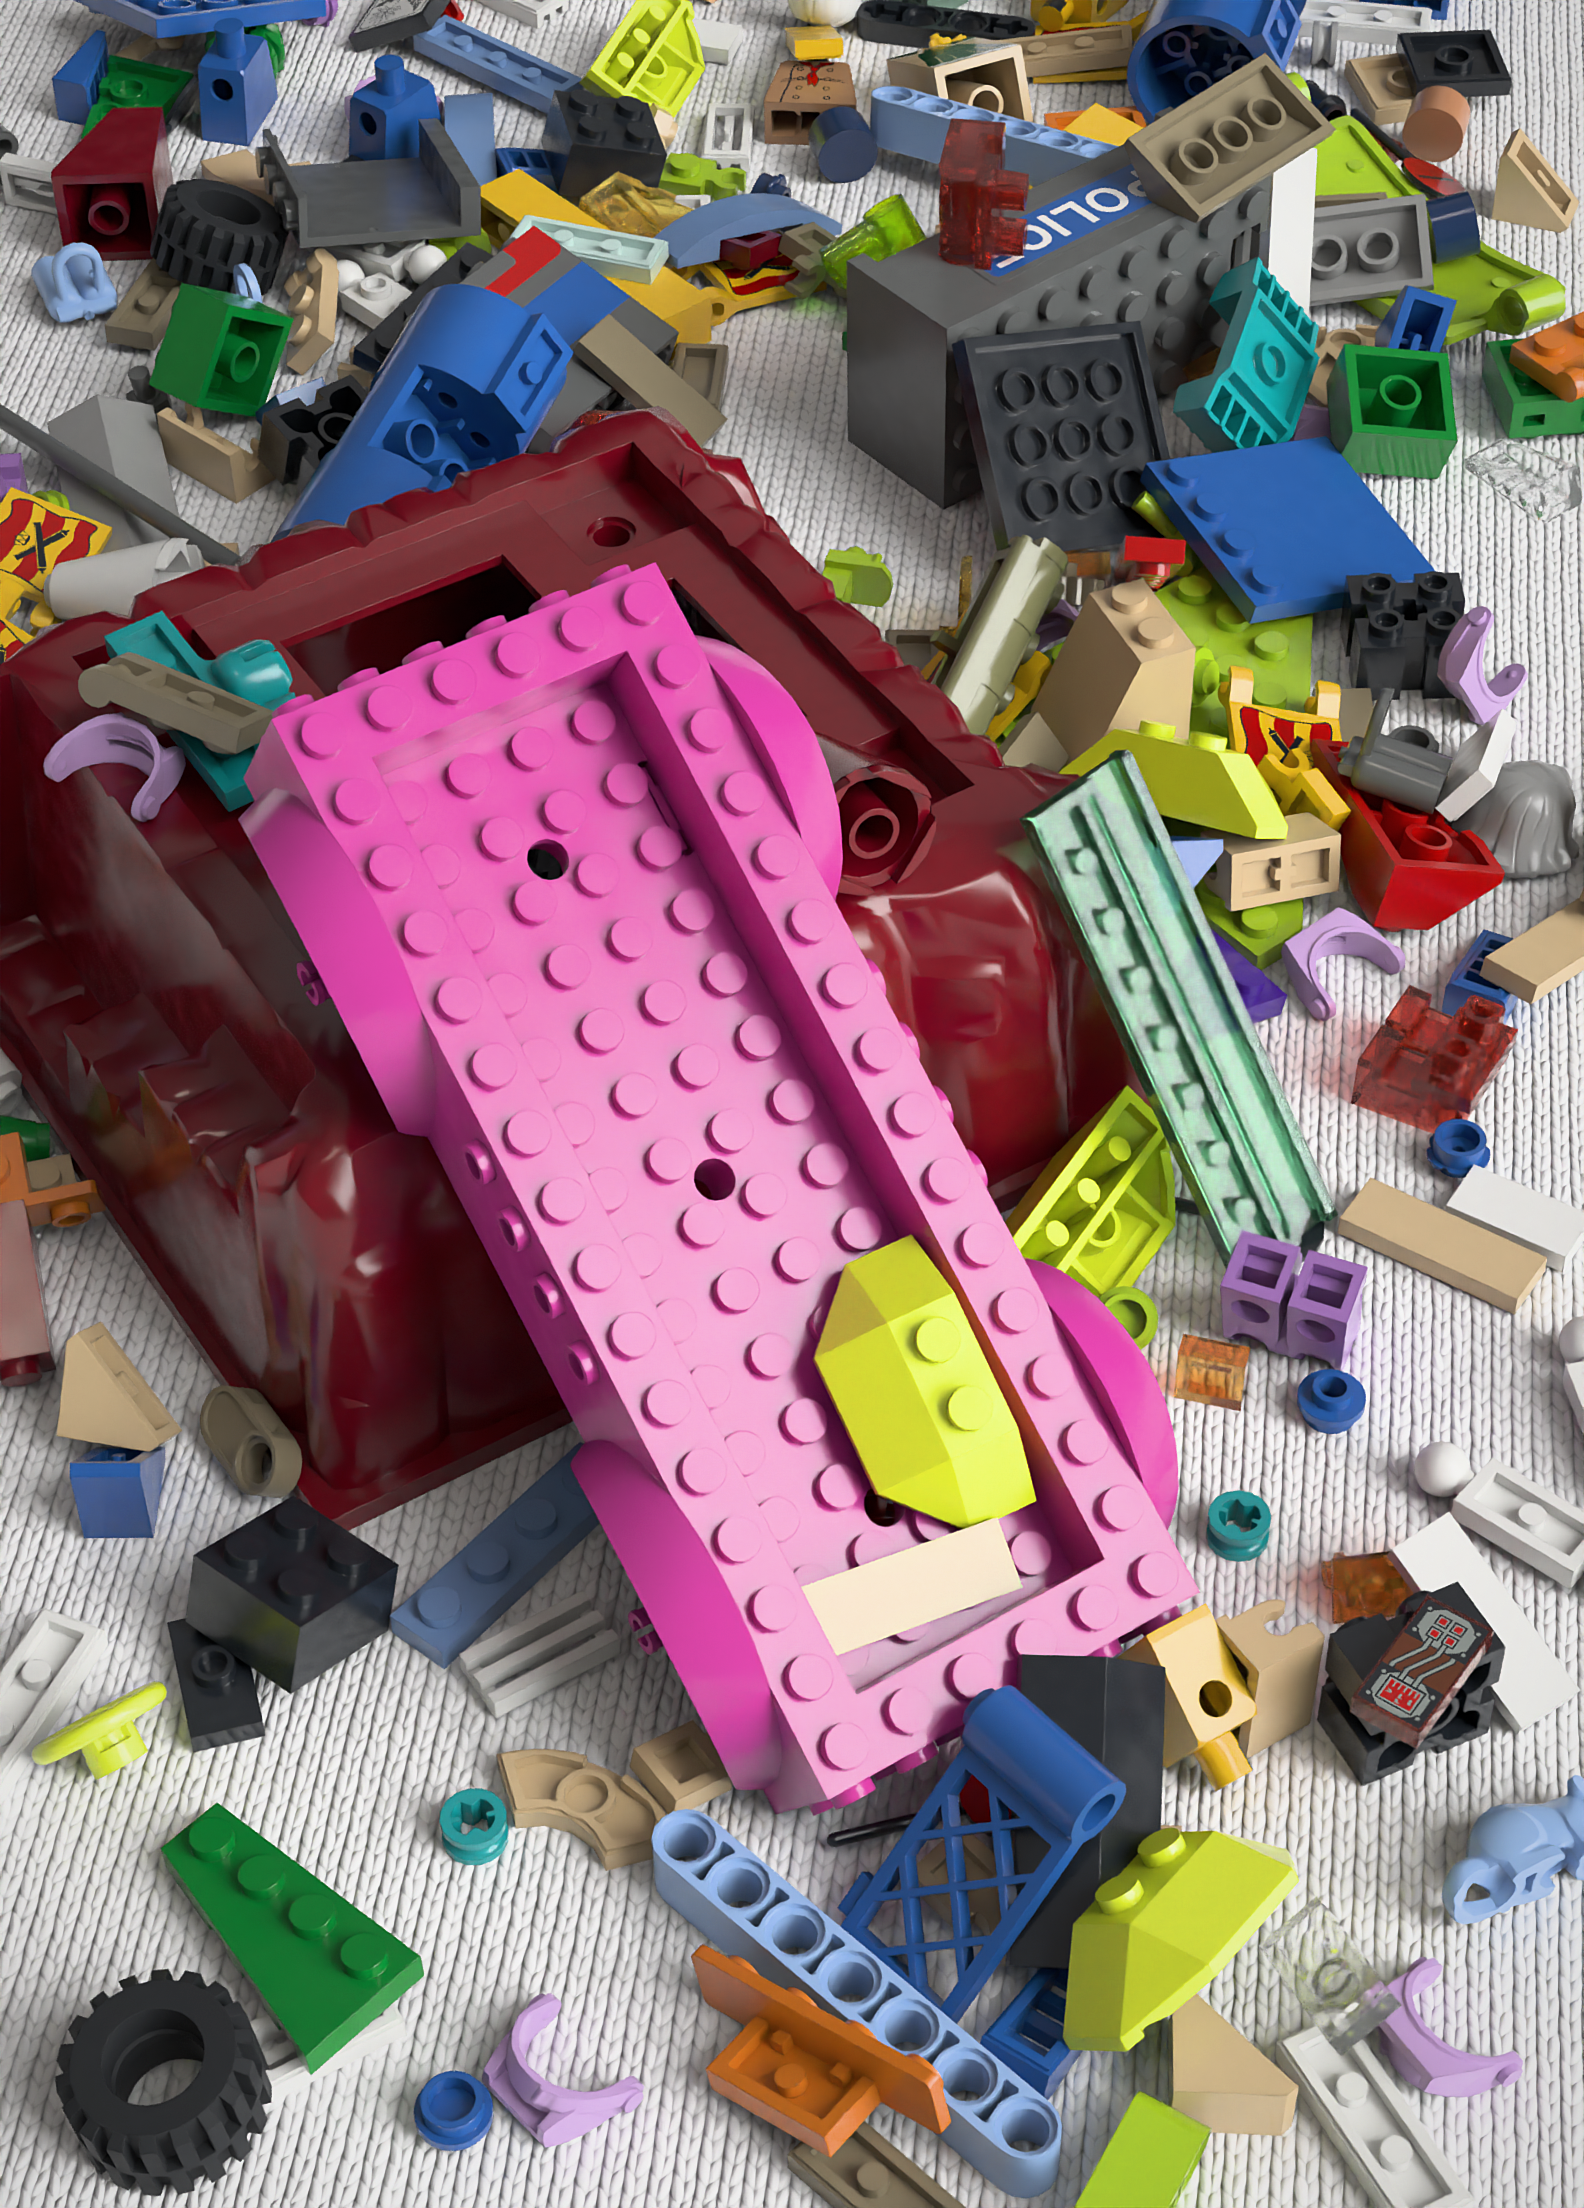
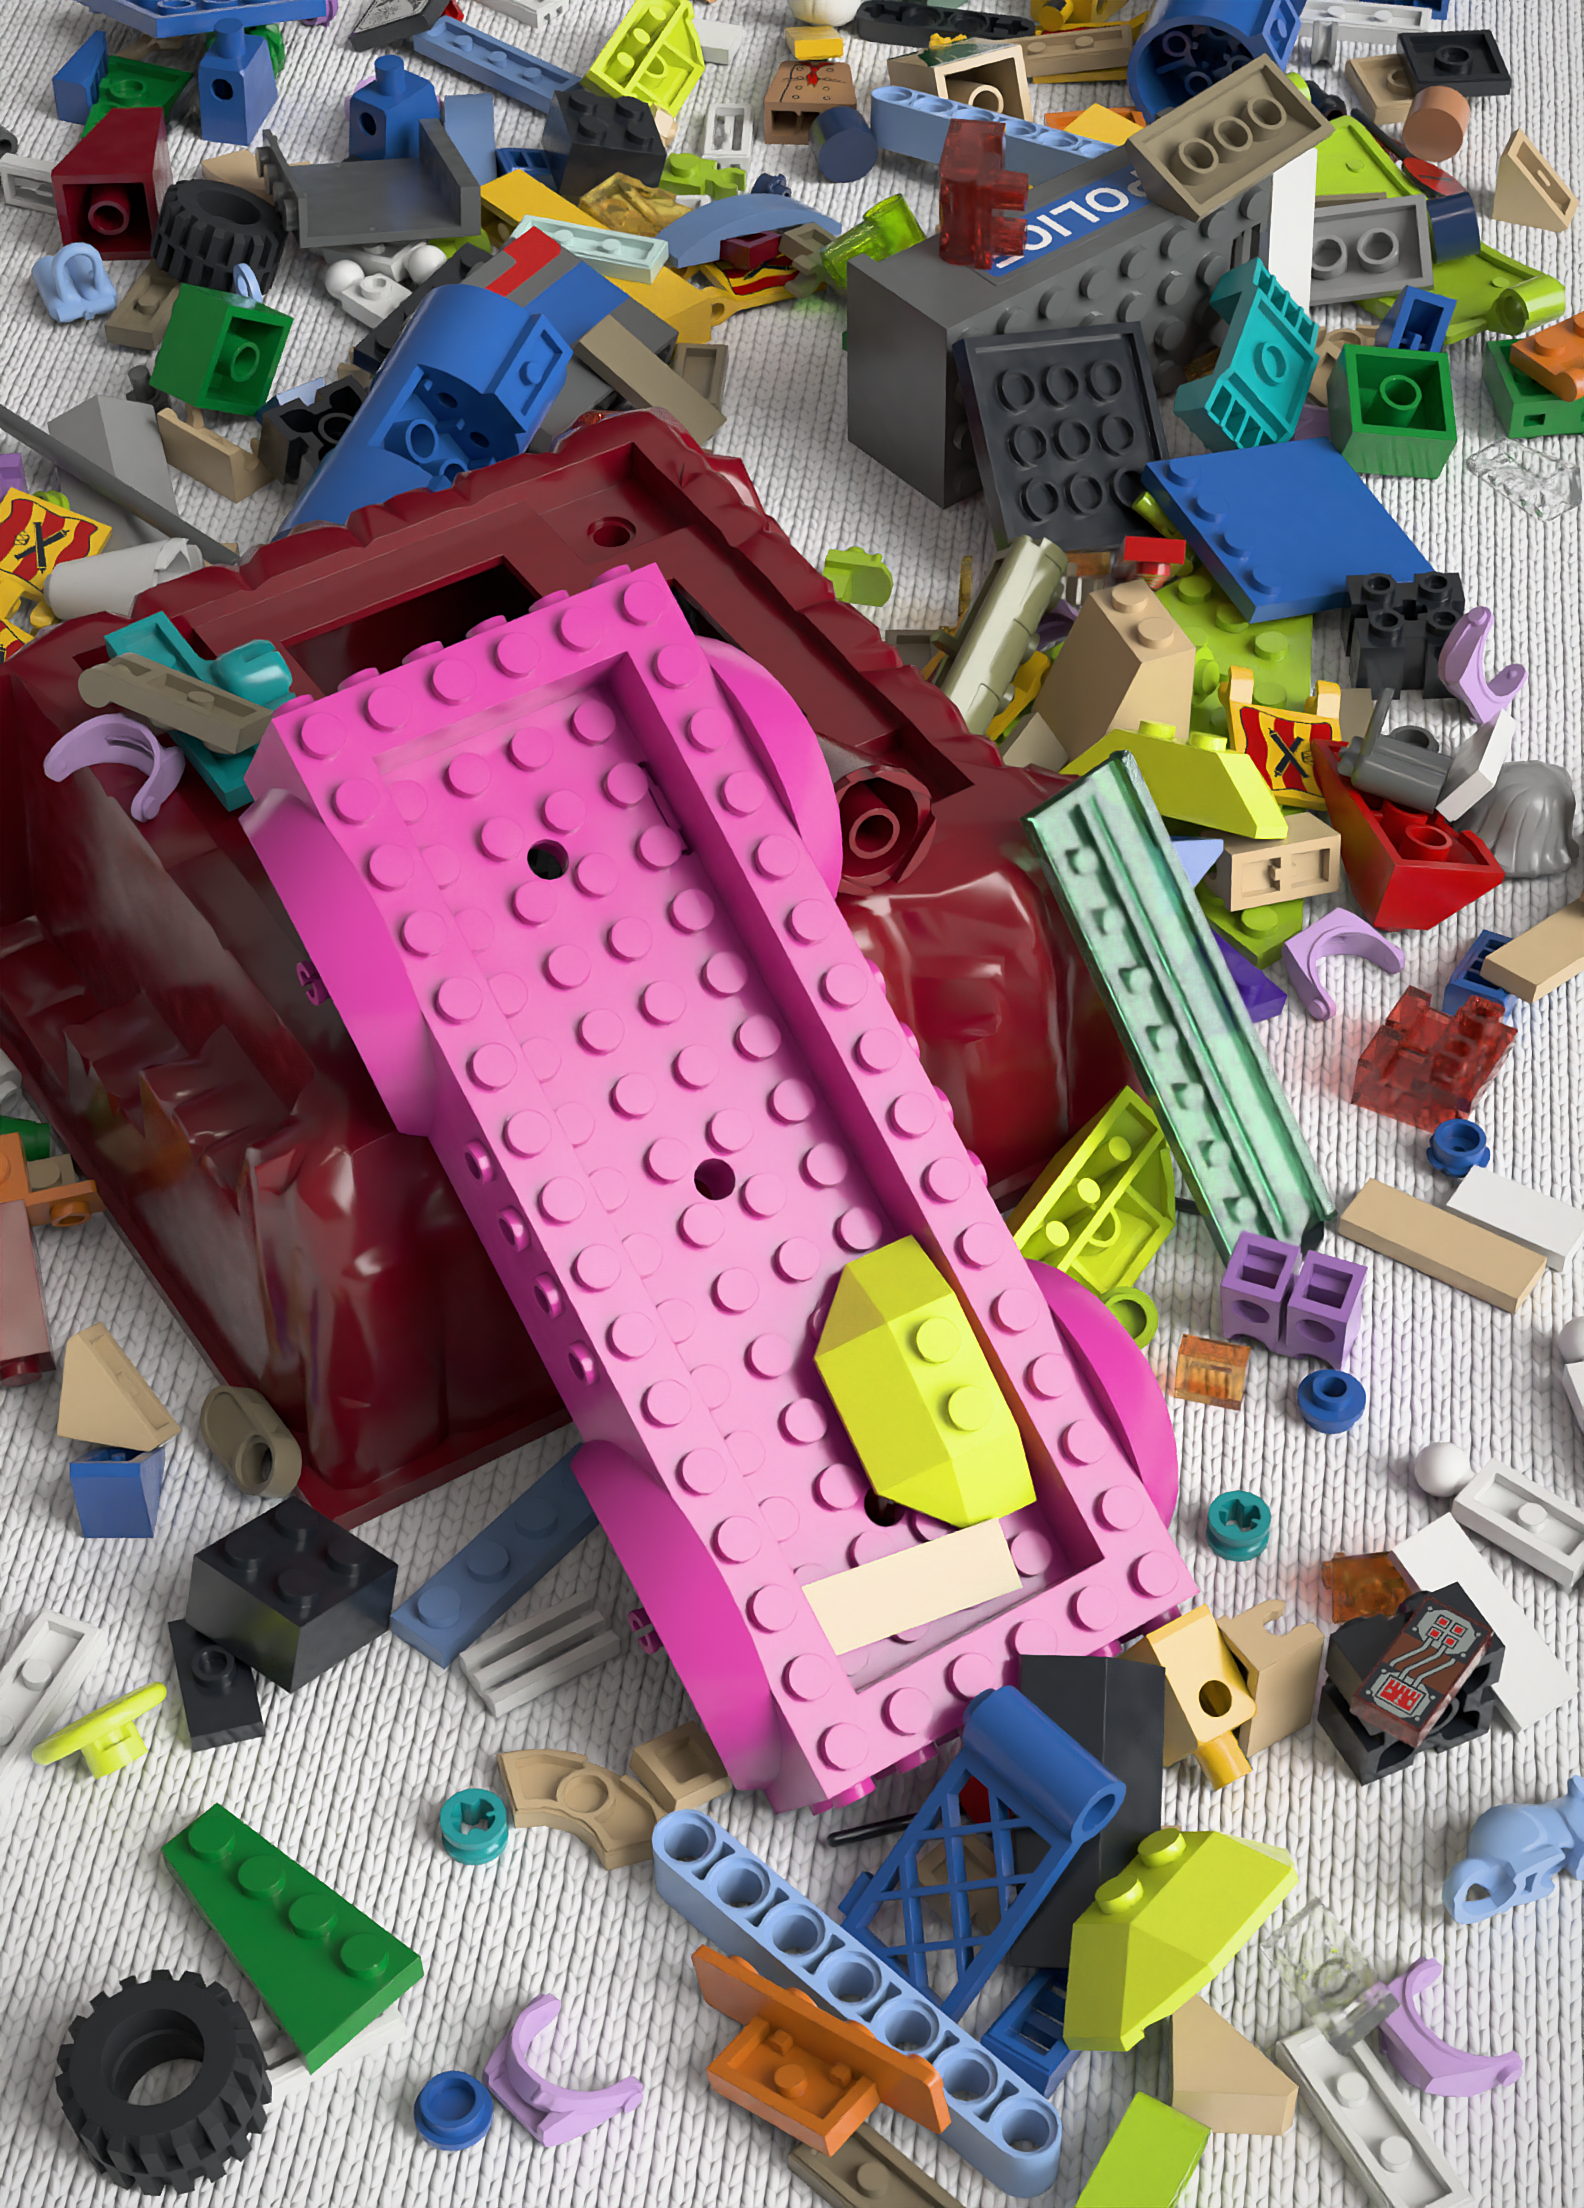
(313, 309): tan plate -> none
(1303, 788): yellow plate -> none

